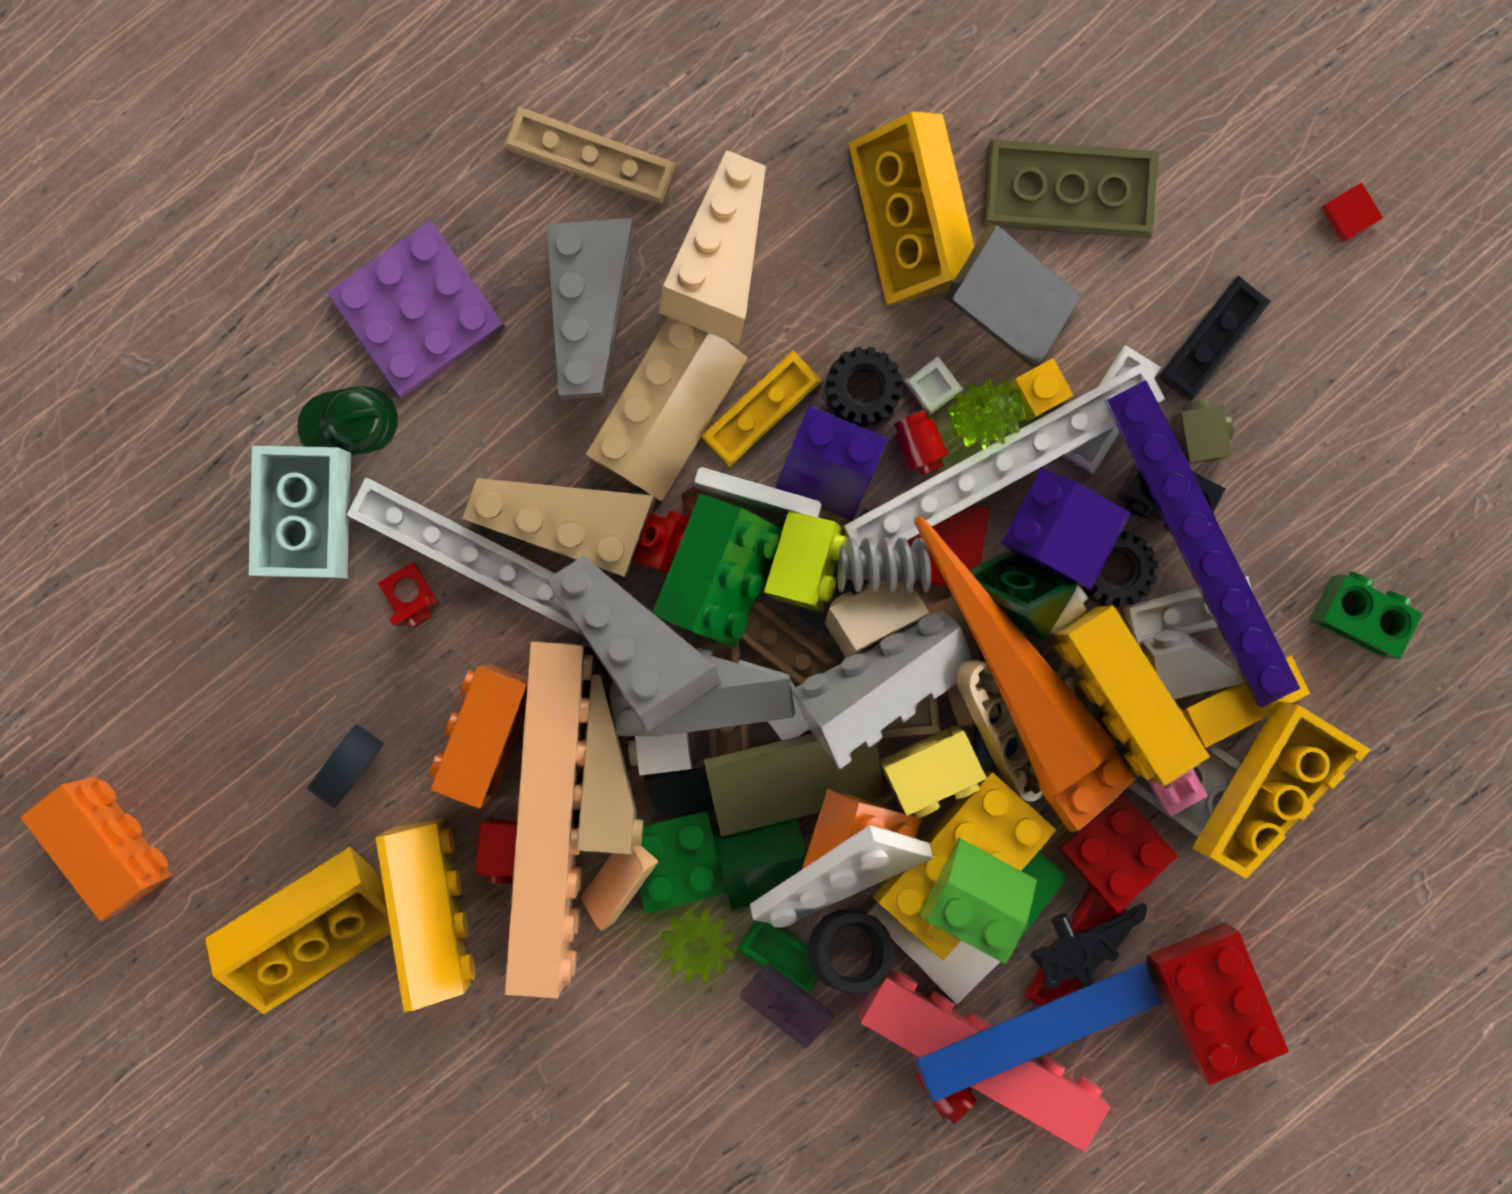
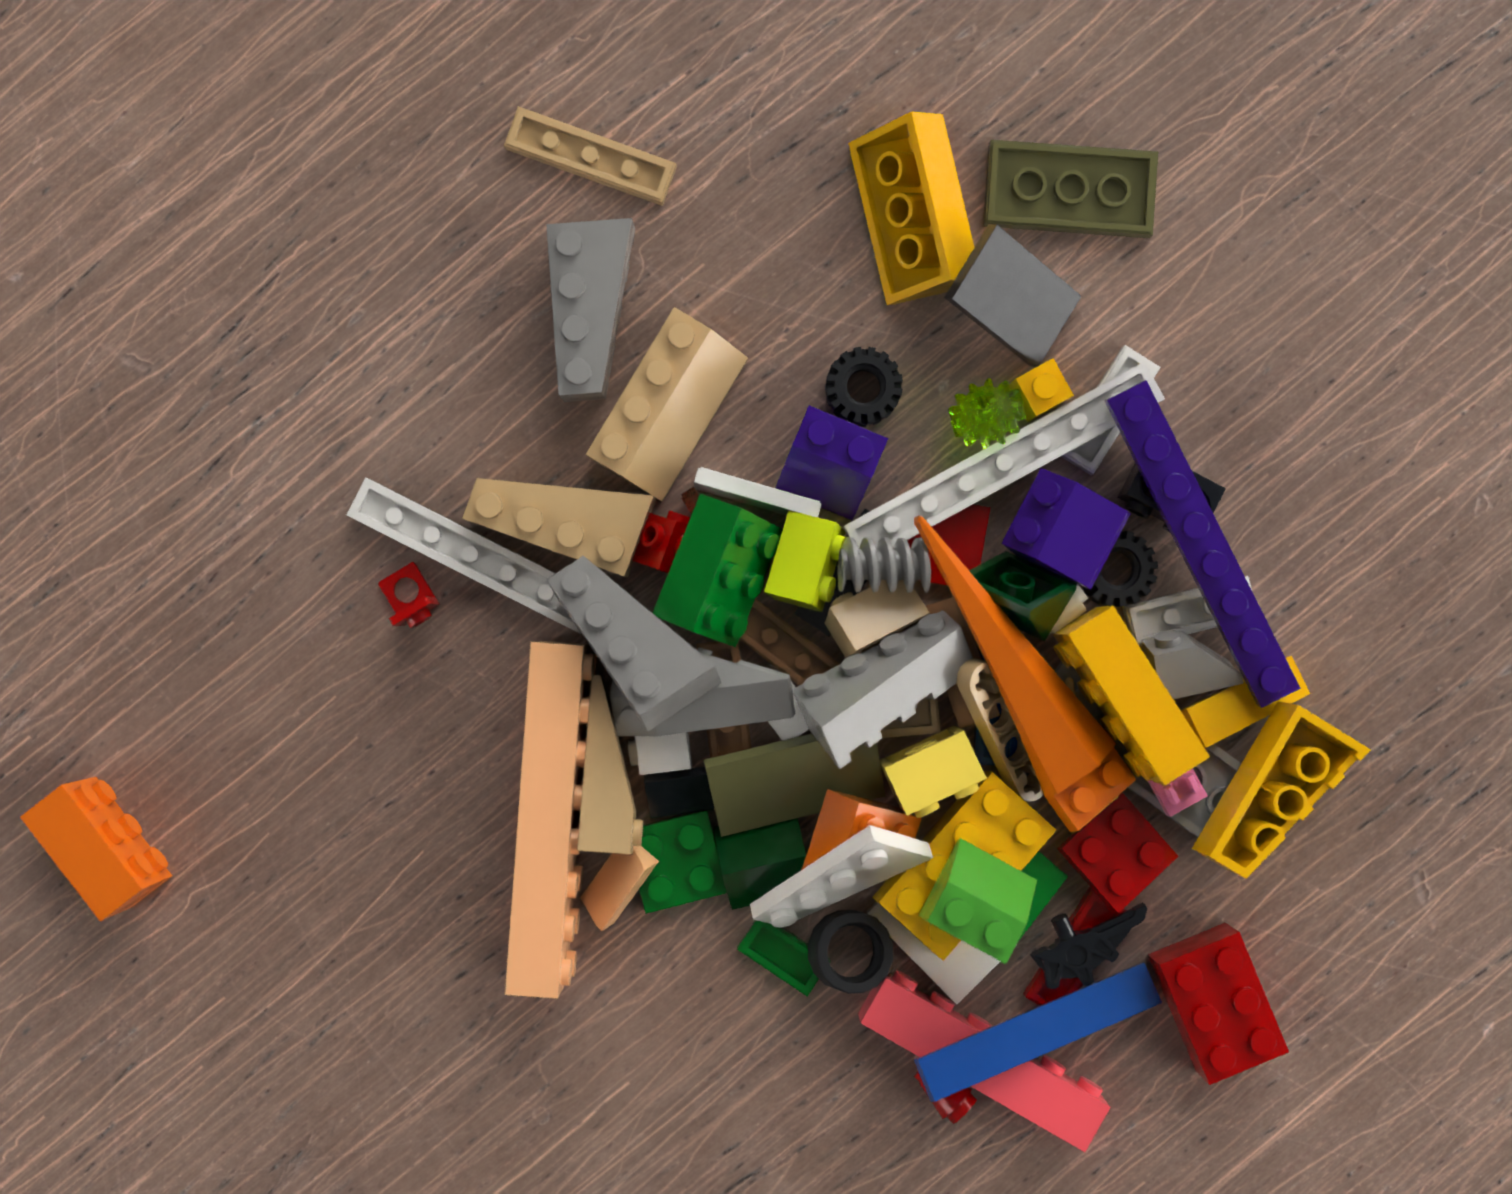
(299, 512): light aqua brick -> none
(301, 932): yellow slope -> none
(345, 766): black wheel -> none
(349, 419): dark green piece -> none
(416, 309): medium lavender plate -> none
(425, 913): yellow slope -> none
(481, 735): orange brick -> none
(497, 850): red brick -> none
(709, 956): clear neon green gear -> none
(715, 263): tan wedge -> none
(761, 409): yellow tile -> none
(787, 1005): clear purple plate -> none
(920, 443): red brick -> none
(933, 386): white tile -> none
(1203, 432): olive brick -> none
(1213, 338): black tile -> none
(1352, 212): red tile -> none
(1364, 622): green brick -> none

